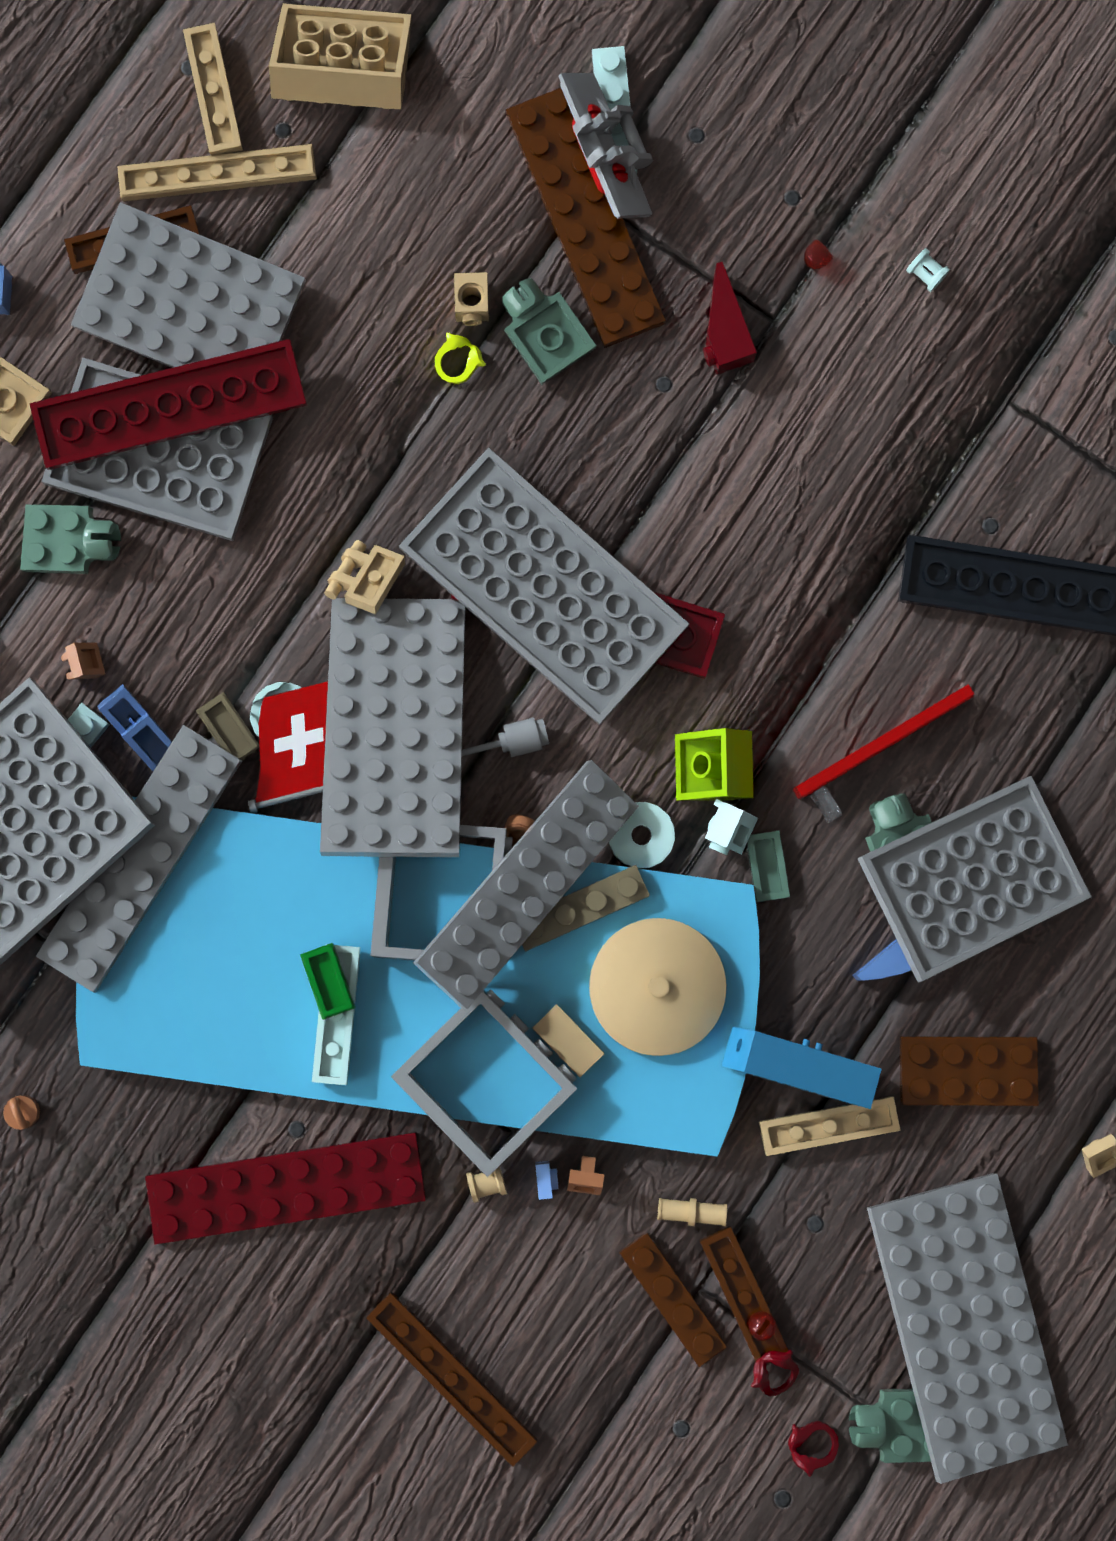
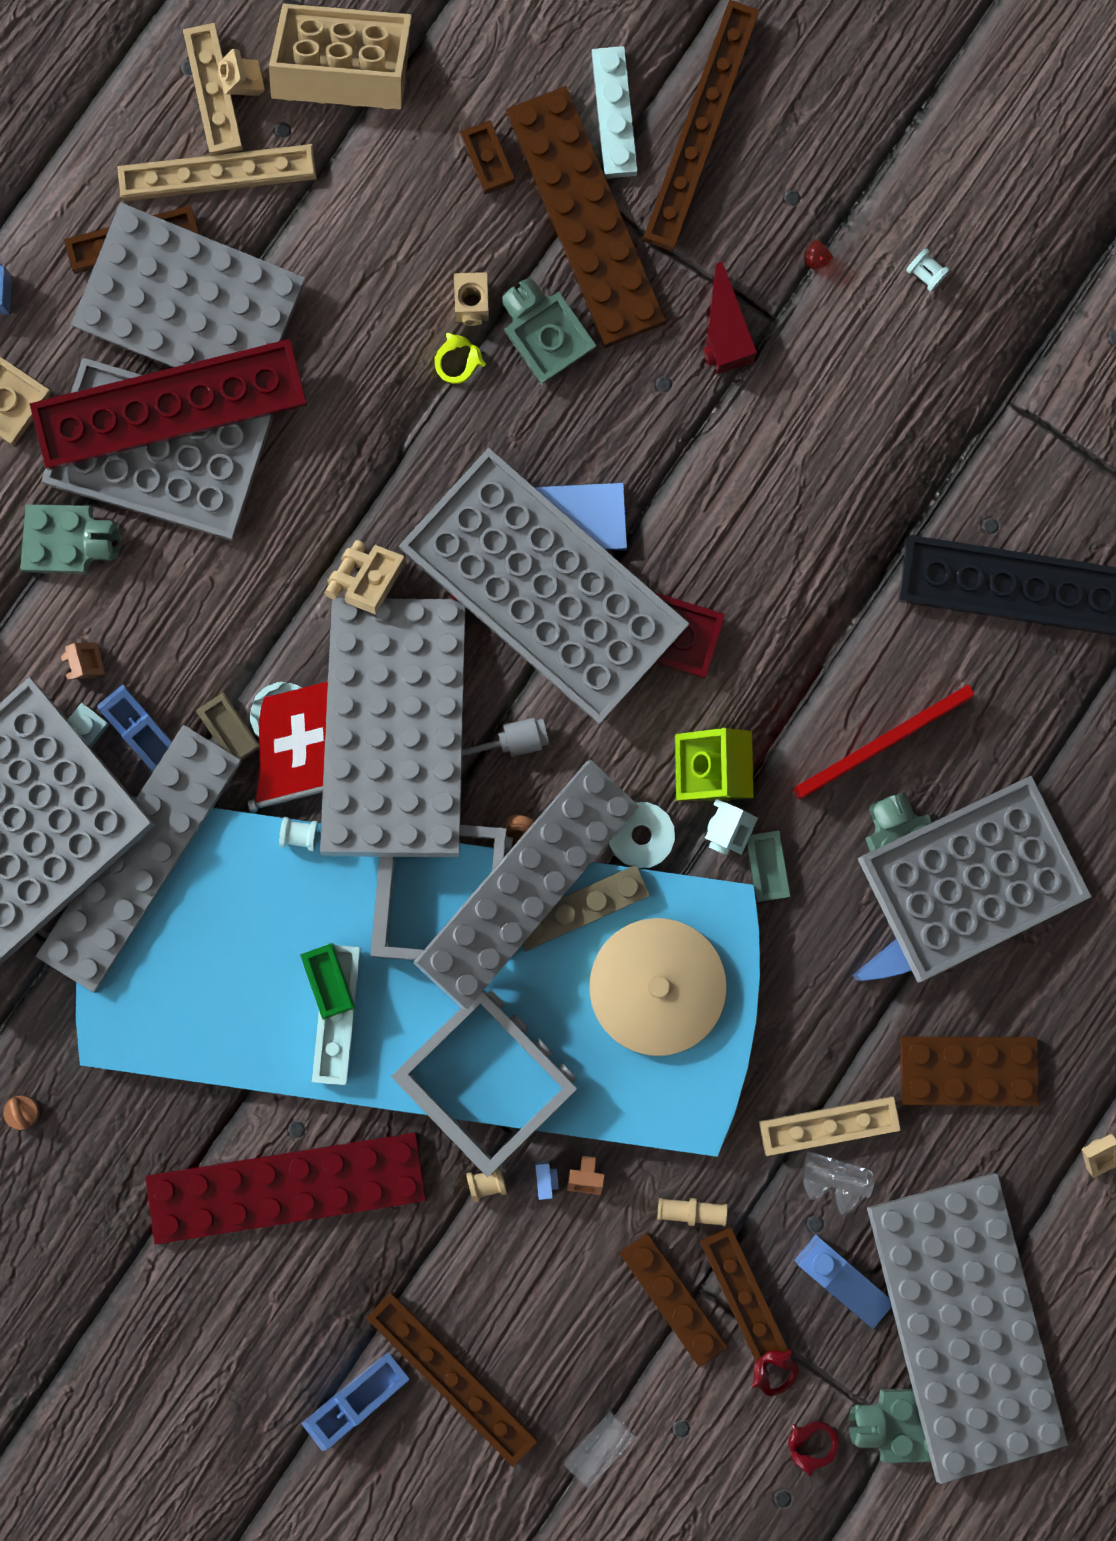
(240, 75): none -> tan bracket
(298, 834): none -> light aqua bush
(355, 1402): none -> medium blue slope
(487, 157): none -> reddish brown plate
(568, 1040): tan tile -> none
(595, 509): none -> light blue tile
(599, 1450): none -> clear plate
(609, 164): light grey piece -> none
(701, 125): none -> reddish brown plate
(756, 1321): clear red hinge -> none
(801, 1067): dark azure brick -> none
(826, 804): clear tile -> none
(843, 1281): none -> medium blue slope
(850, 1181): none -> clear tile

